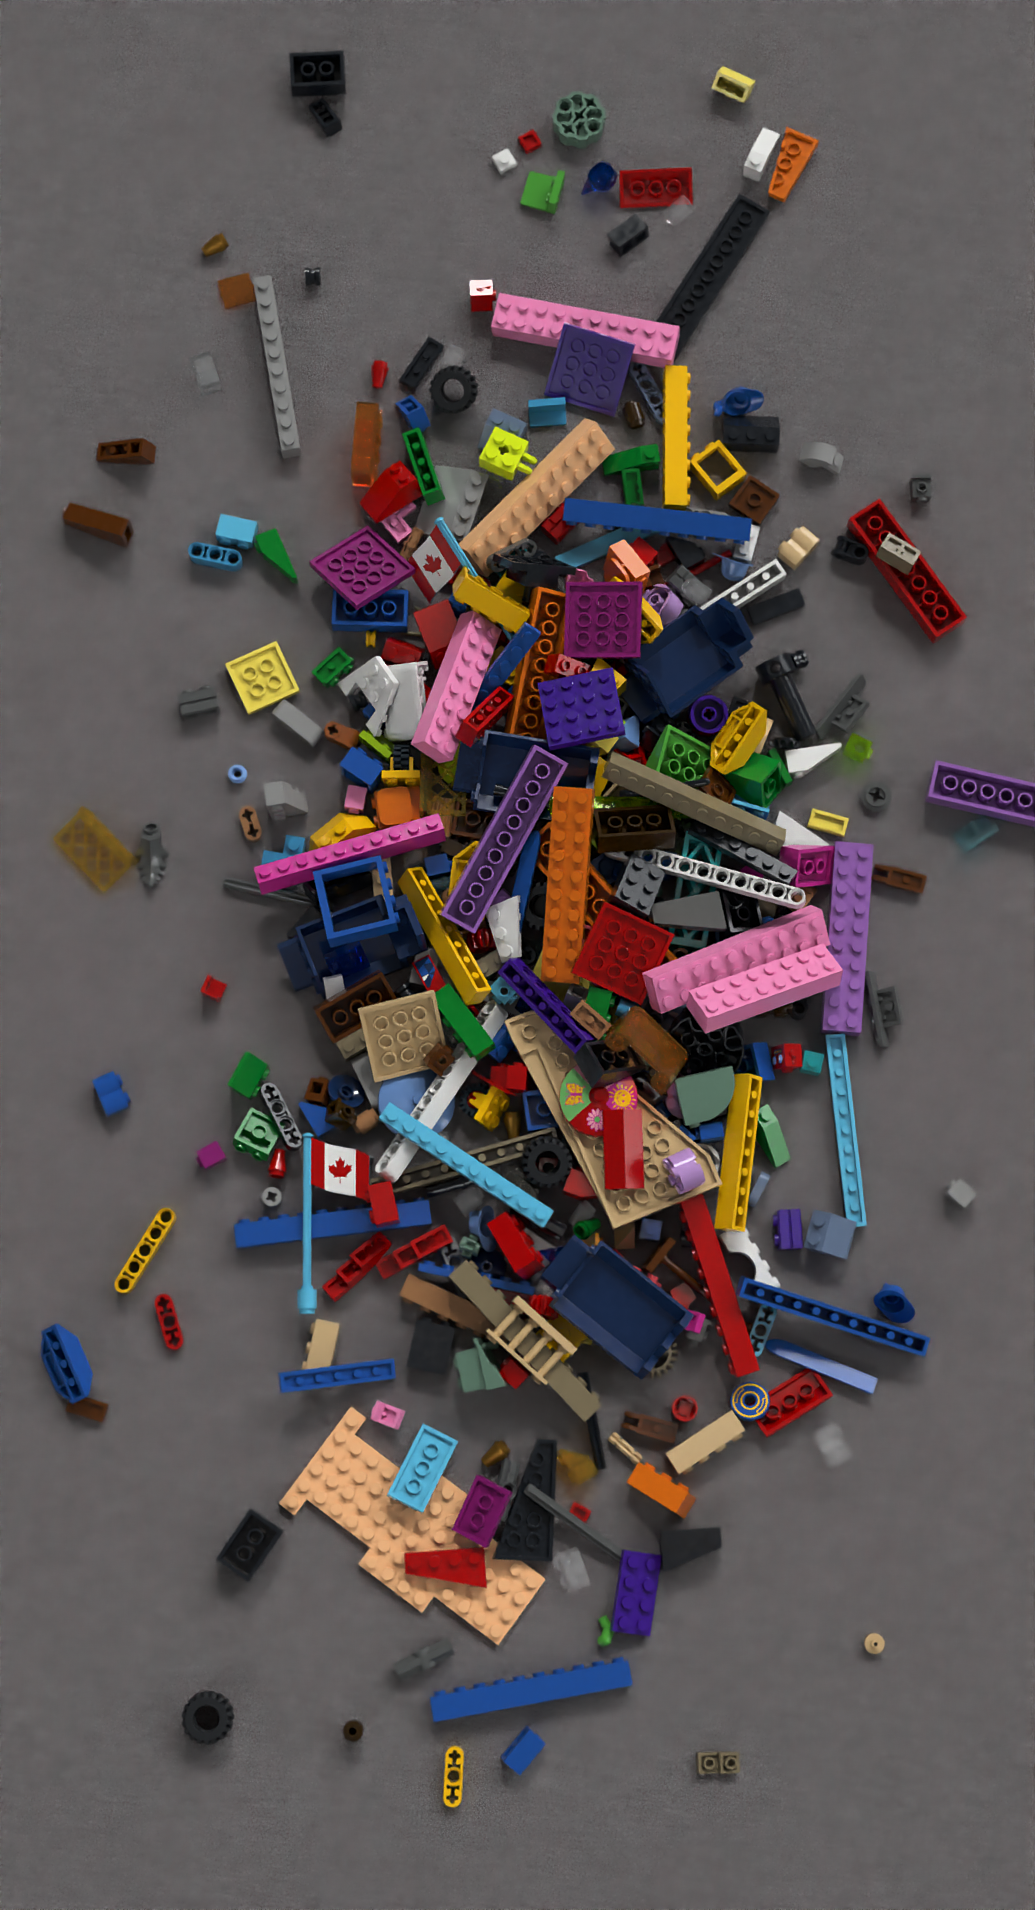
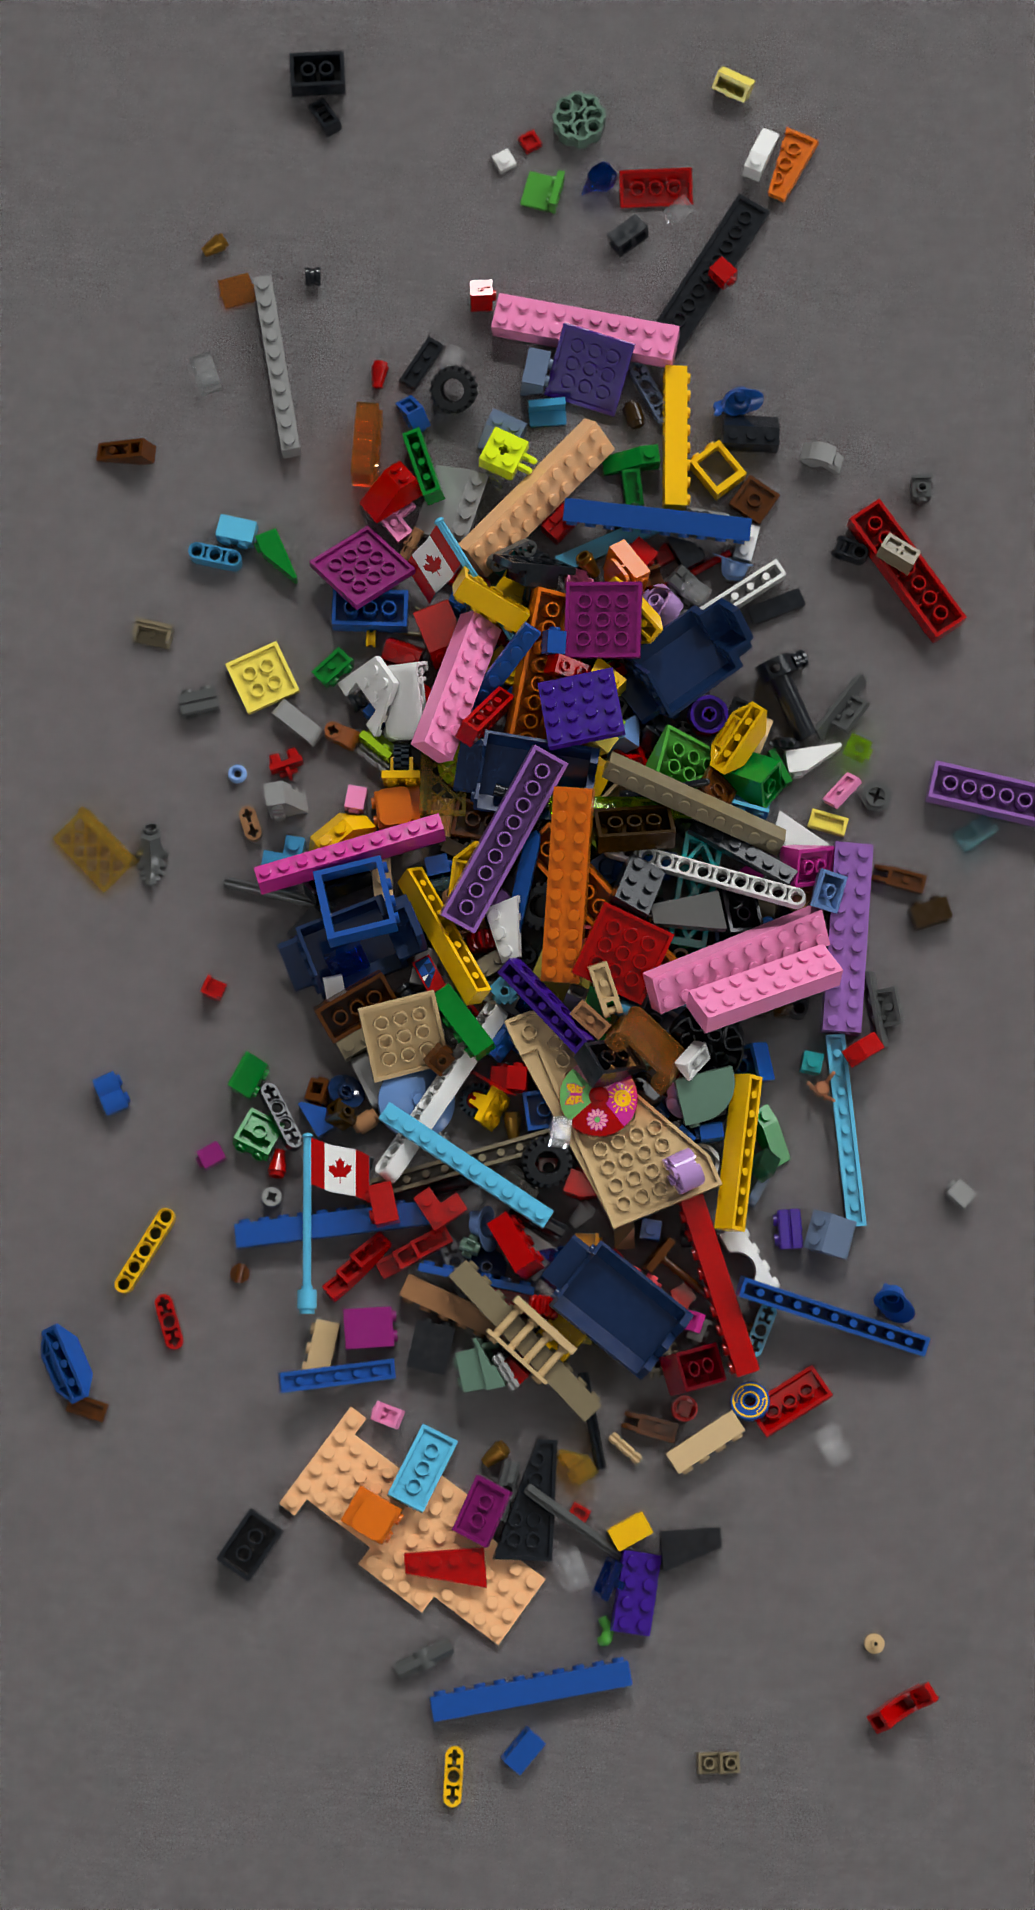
(99, 524): reddish brown slope -> none
(153, 633): none -> dark tan hinge
(190, 1722): black tyre -> none
(239, 1273): none -> reddish brown plate
(277, 766): none -> red hips
(357, 1725): dark brown brick -> none
(362, 769): blue brick -> none
(369, 1328): none -> magenta slope
(372, 1515): none -> orange brick
(439, 1213): none -> red brick
(505, 1372): none -> light grey axle
(535, 372): none -> sand blue slope
(553, 641): none -> blue brick
(560, 1132): none -> clear brick
(586, 561): none -> pearl gold cone
(586, 1228): green cone -> none
(605, 988): none -> tan plate
(608, 1579): none -> clear blue hinge
(623, 1149): red slope -> none
(630, 1531): none -> yellow panel
(661, 1489): orange wedge -> none
(693, 1059): none -> white slope
(693, 1369): none -> dark red brick
(723, 273): none -> red brick
(764, 1165): none -> clear green brick
(786, 1057): red head -> none
(798, 547): tan brick -> none
(822, 1088): none -> nougat plant
(822, 1365): piece -> none
(828, 890): none -> medium blue slope
(842, 790): none -> bright pink plate
(863, 1049): none -> red slope
(901, 1705): none -> red arch
(930, 912): none -> dark brown brick

